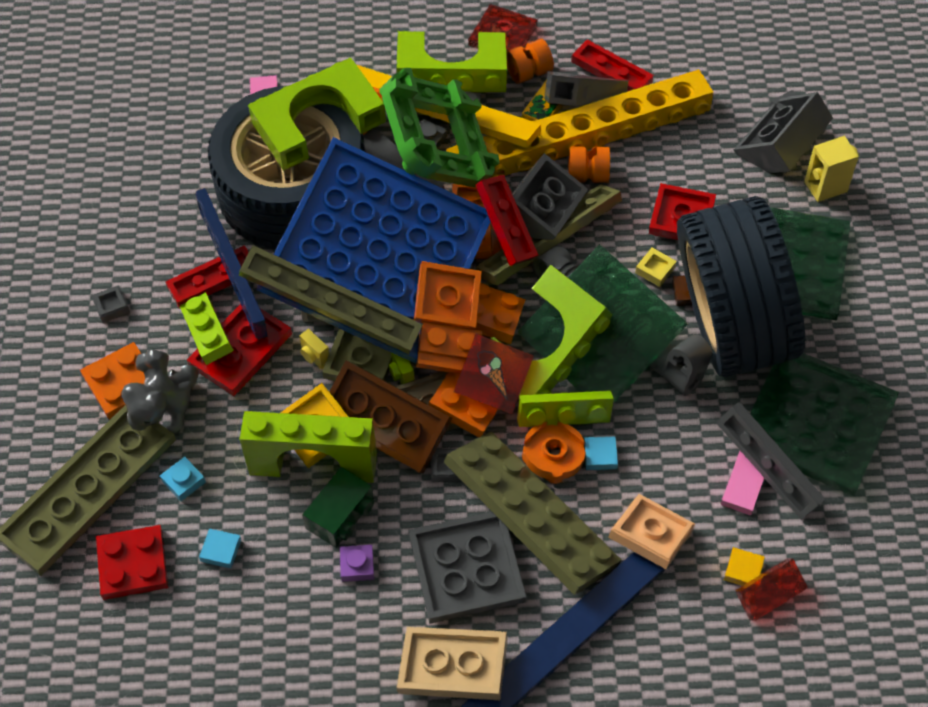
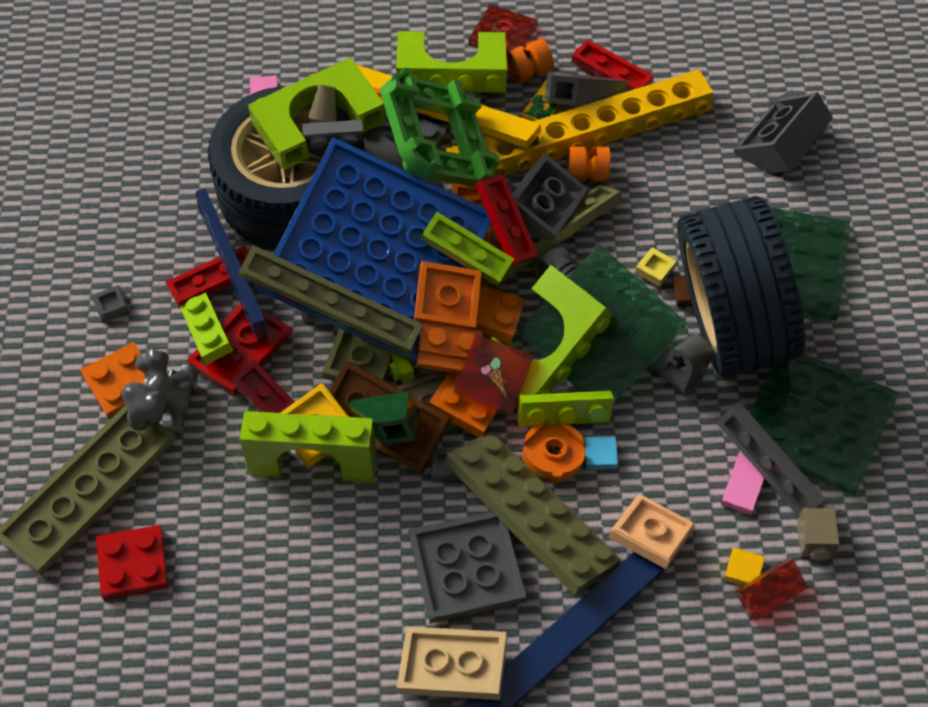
(182, 478): medium azure plate -> none
(220, 548): medium azure tile -> none
(261, 389): none -> dark red plate
(313, 349): light yellow plate -> none
(321, 134): none -> light grey plate
(324, 105): none -> dark tan cone
(339, 507): dark green brick -> none
(356, 563): medium lavender plate -> none
(393, 416): none -> dark green slope
(466, 248): none -> lime plate
(672, 204): red plate -> none
(817, 533): none -> dark tan brick
(831, 168): light yellow brick -> none

